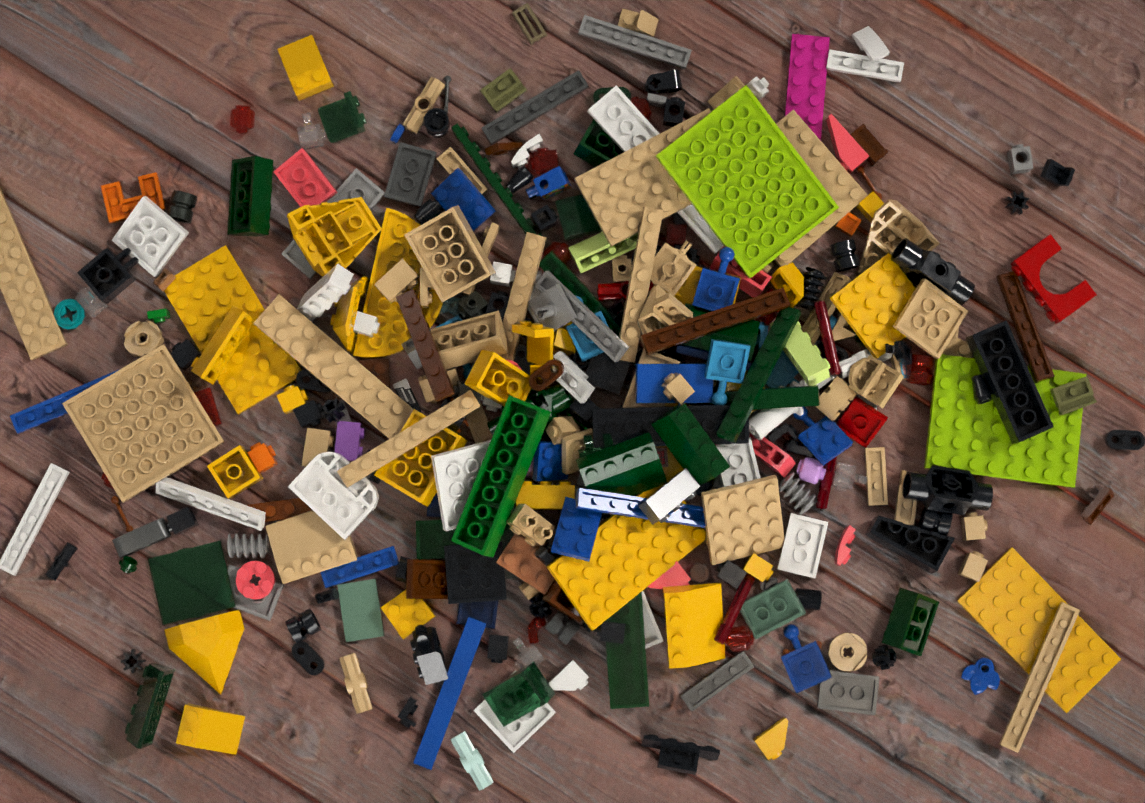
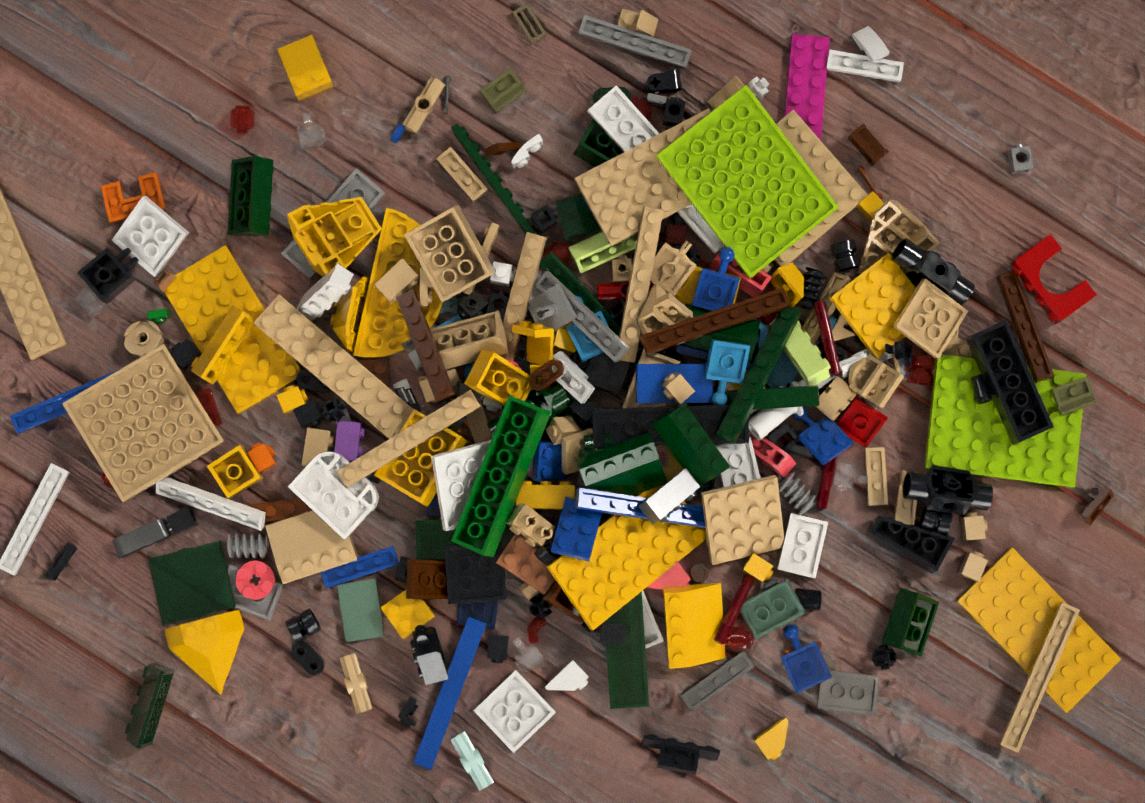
(61, 310): teal gear -> none
(115, 500): dark orange hinge -> none
(128, 564): dark green plate -> none
(128, 665): black gear -> none
(182, 206): pearl dark grey wheel -> none
(210, 729): yellow slope -> none
(305, 180): coral plate -> none
(329, 595): black piece -> none
(342, 118): clear green bracket -> none
(366, 324): white brick -> none
(410, 174): dark grey plate -> none
(428, 211): black brick -> none
(437, 123): black wheel -> none
(461, 191): blue plate -> none
(519, 694): clear green slope -> none
(520, 179): black cone -> none
(535, 107): dark grey plate -> none
(544, 160): clear red brick -> none
(557, 182): blue torso -> none
(563, 627): dark grey wheel -> none
(730, 573): black brick -> none
(810, 470): lavender head -> none
(842, 552): coral slope -> none
(846, 149): coral slope -> none
(848, 224): orange plate -> none
(858, 650): tan plate -> none
(980, 678): blue plate -> none
(1018, 198): black gear -> none
(1057, 174): black bracket -> none
(1124, 440): black plate -> none

